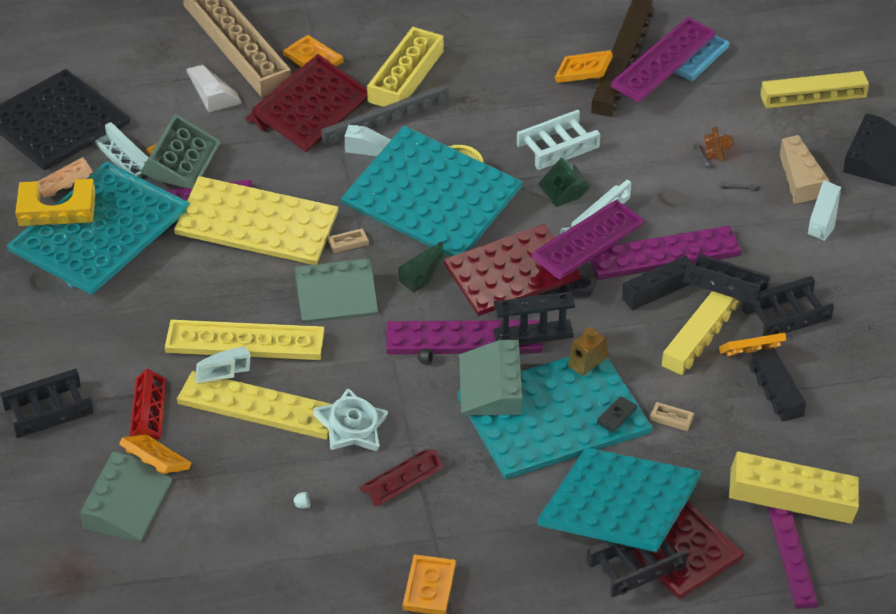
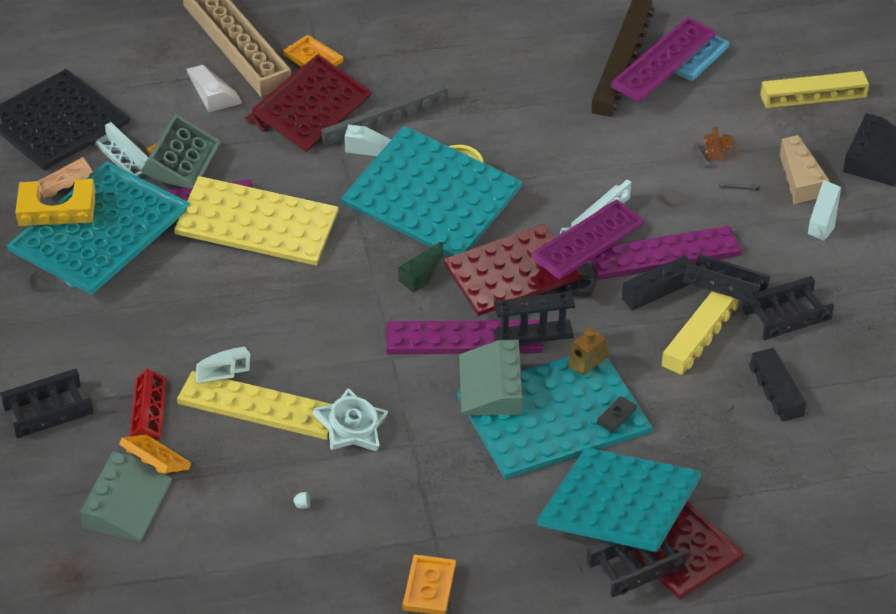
(258, 339): light yellow plate -> none
(336, 290): sand green slope -> none
(348, 241): tan tile -> none
(402, 476): dark red fence -> none
(405, 67): light yellow brick -> none
(425, 356): pearl dark grey hinge -> none
(564, 183): clear green slope -> none
(567, 149): light aqua fence -> none
(583, 66): light orange plate -> none
(671, 417): tan tile -> none
(752, 345): light orange plate -> none
(792, 558): magenta plate -> none
(794, 487): light yellow brick -> none

